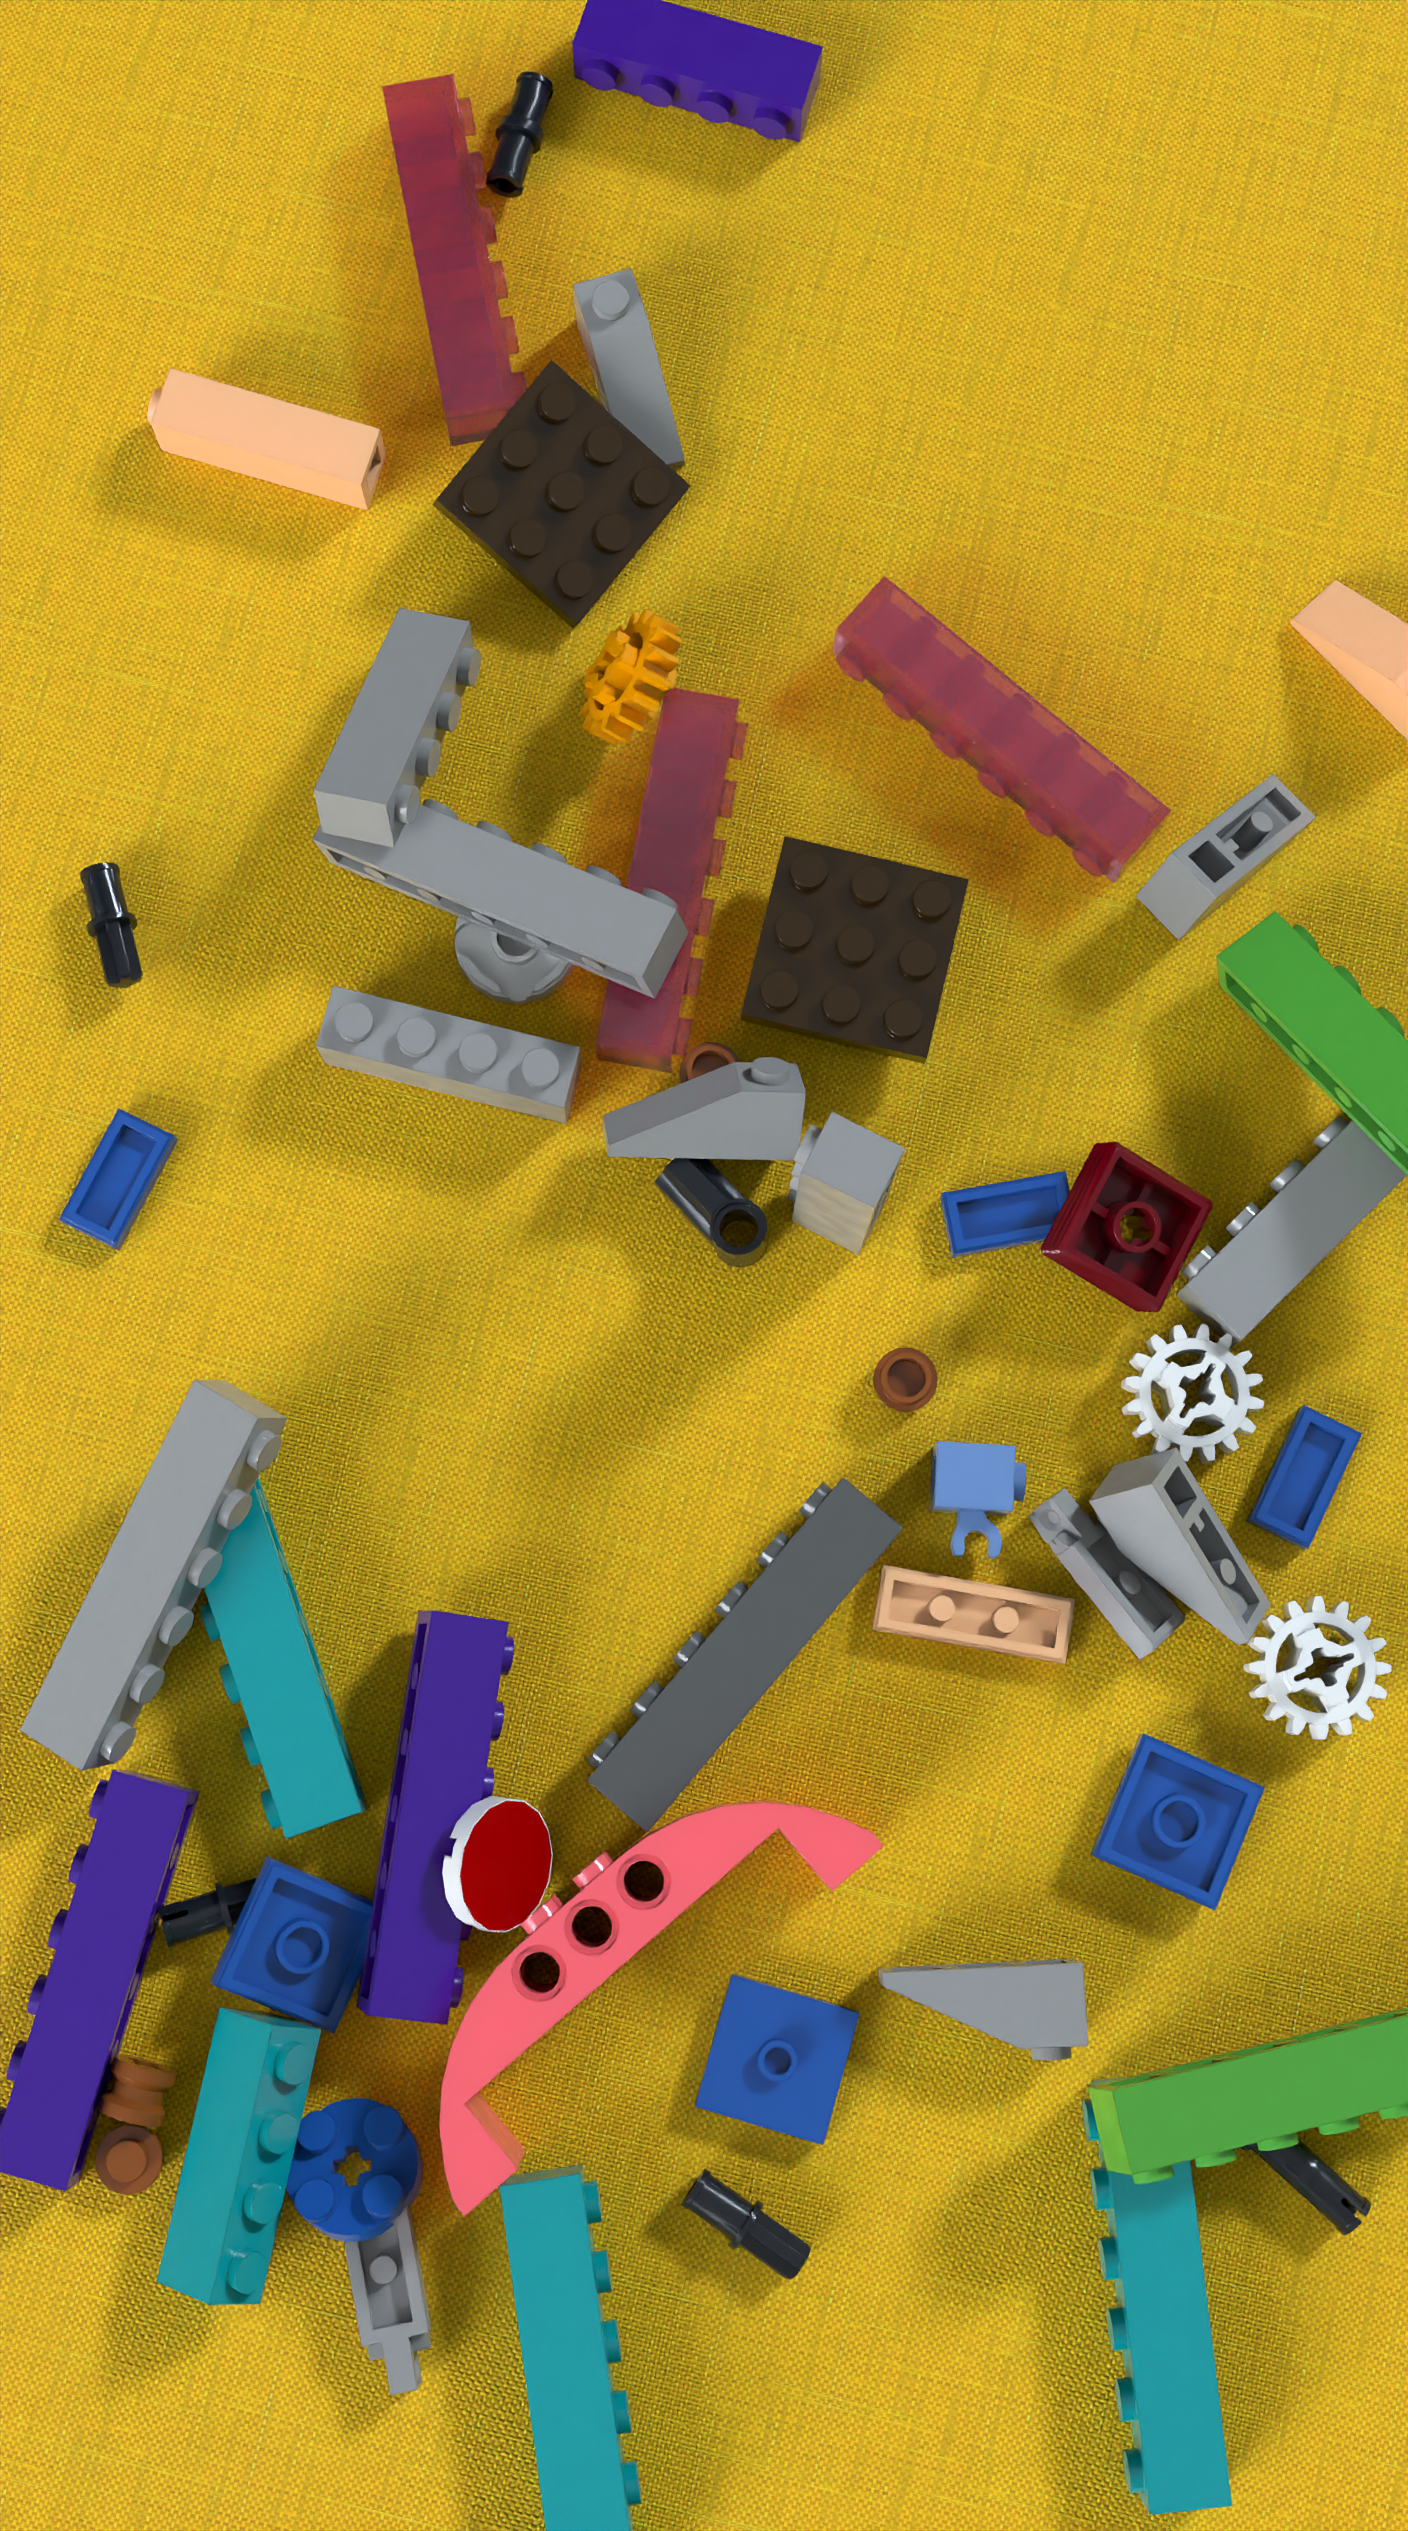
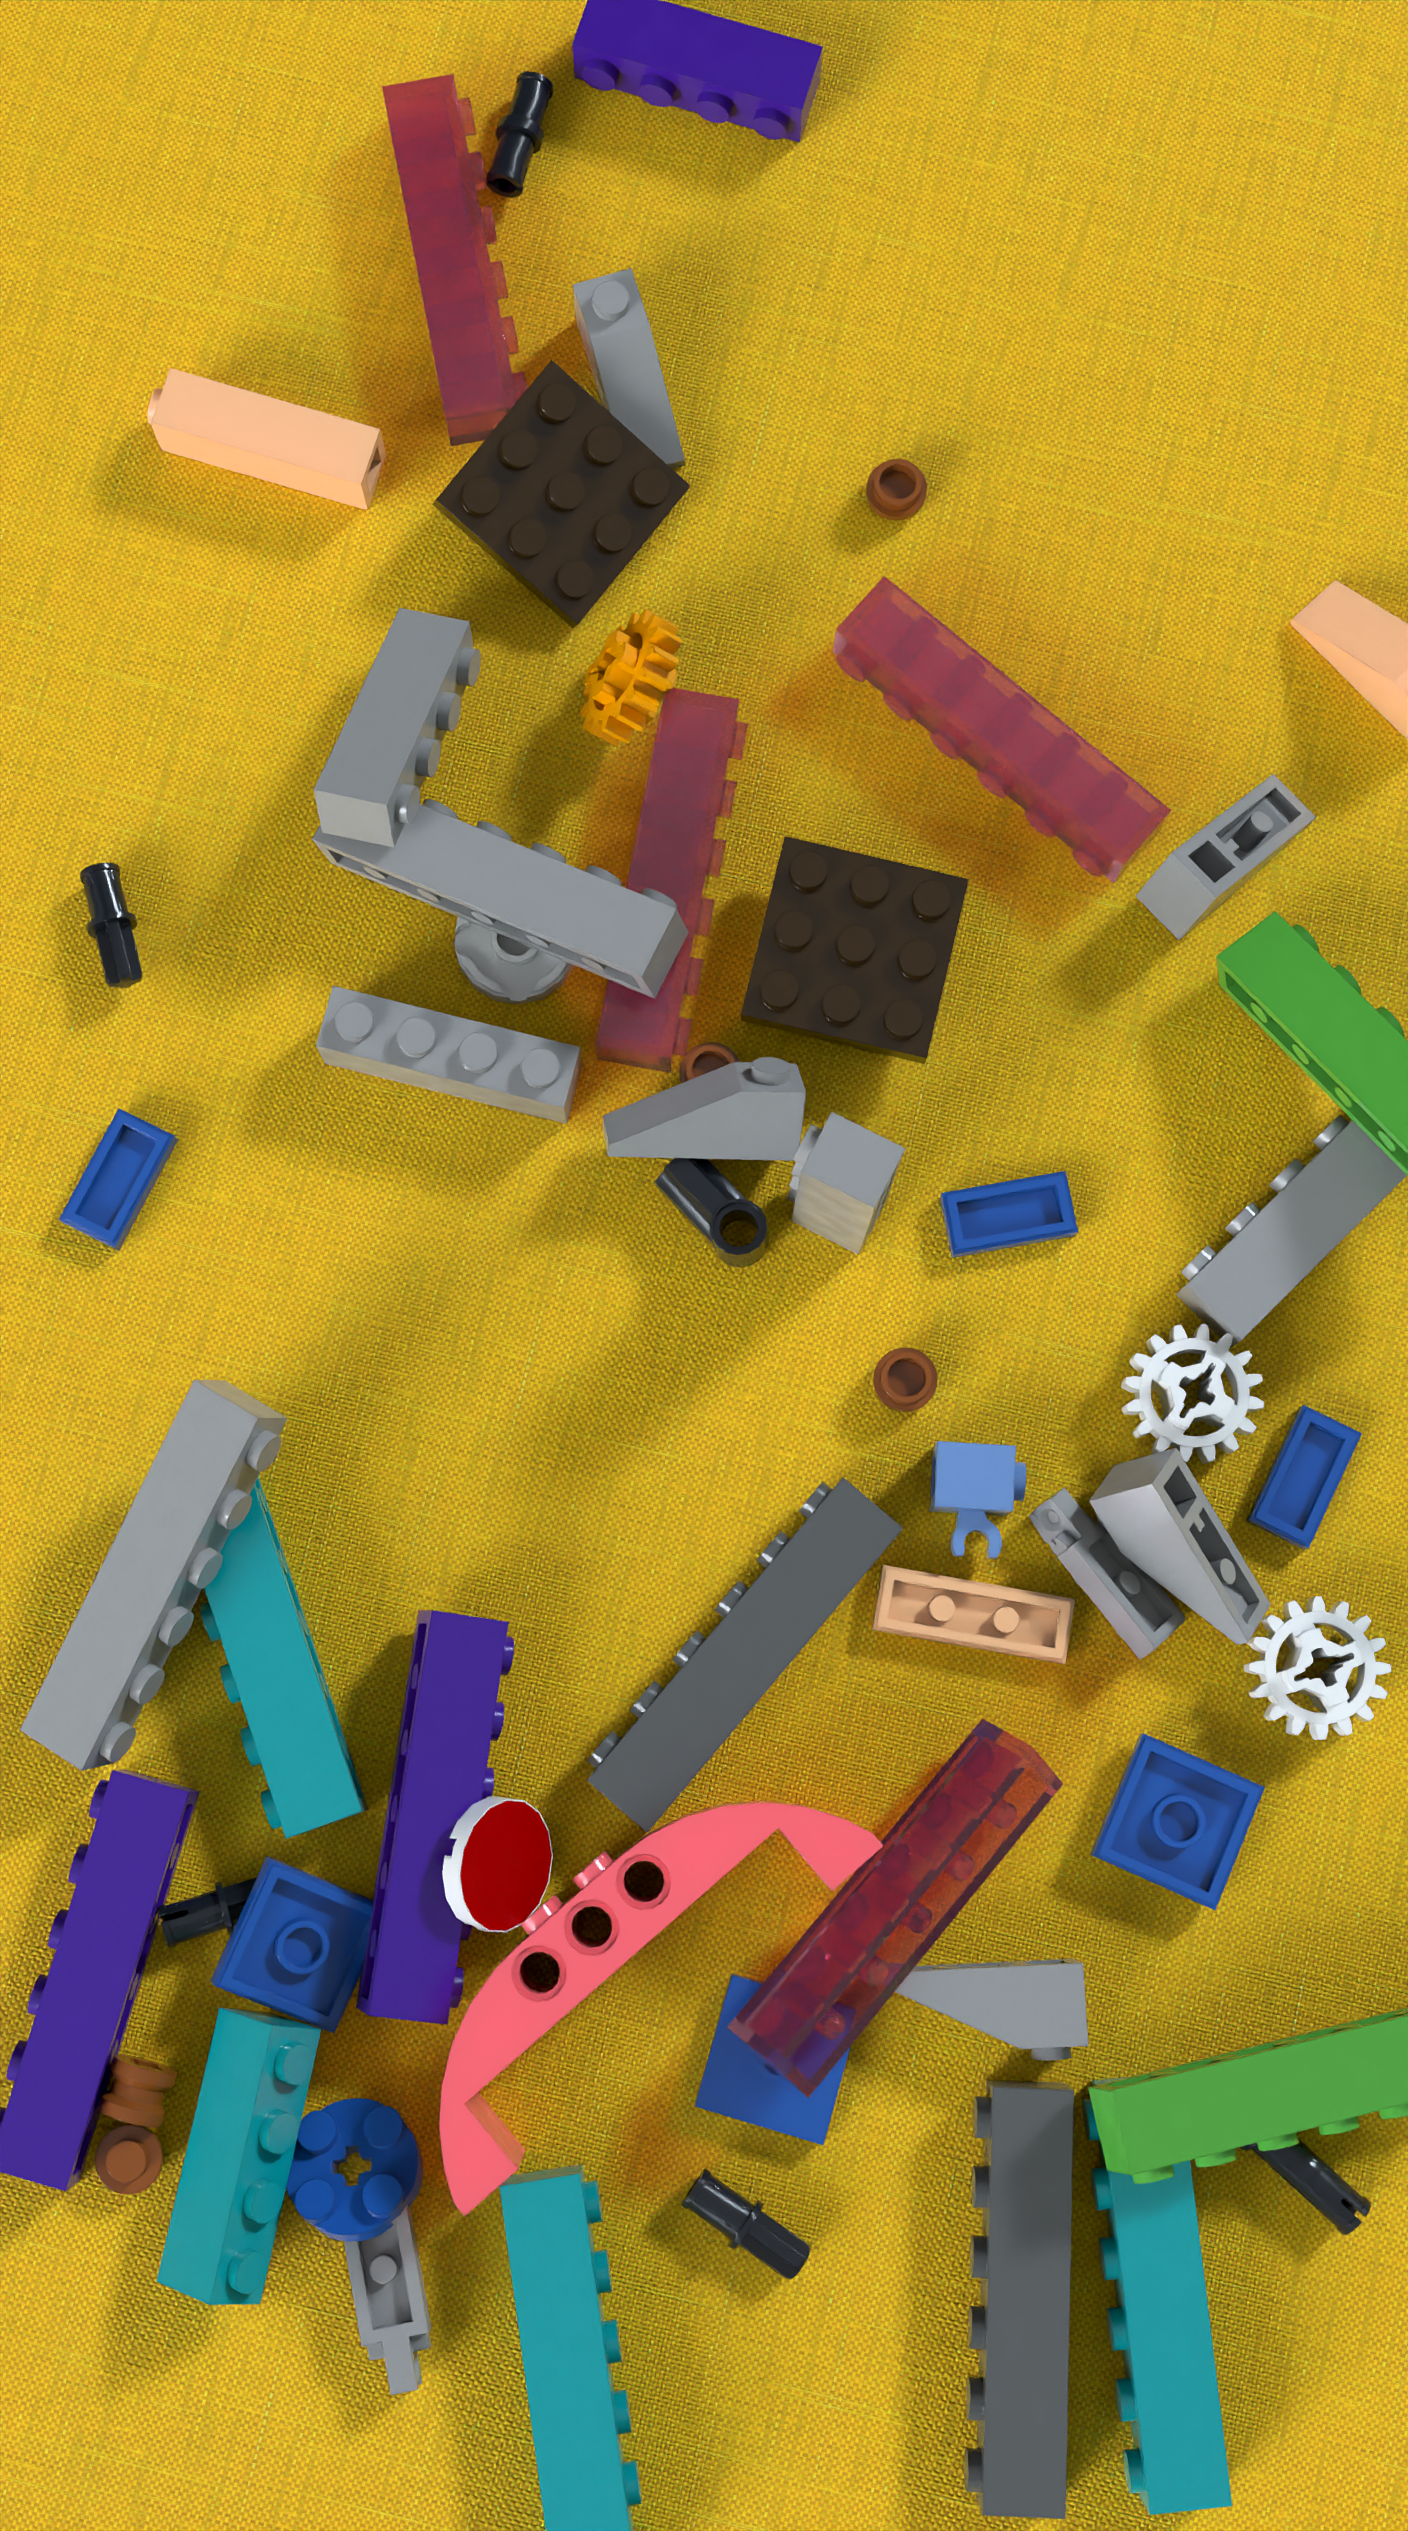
(895, 1906): none -> clear pink brick
(896, 489): none -> dark orange plate
(1023, 2299): none -> dark grey brick
(1160, 1211): dark red brick -> none

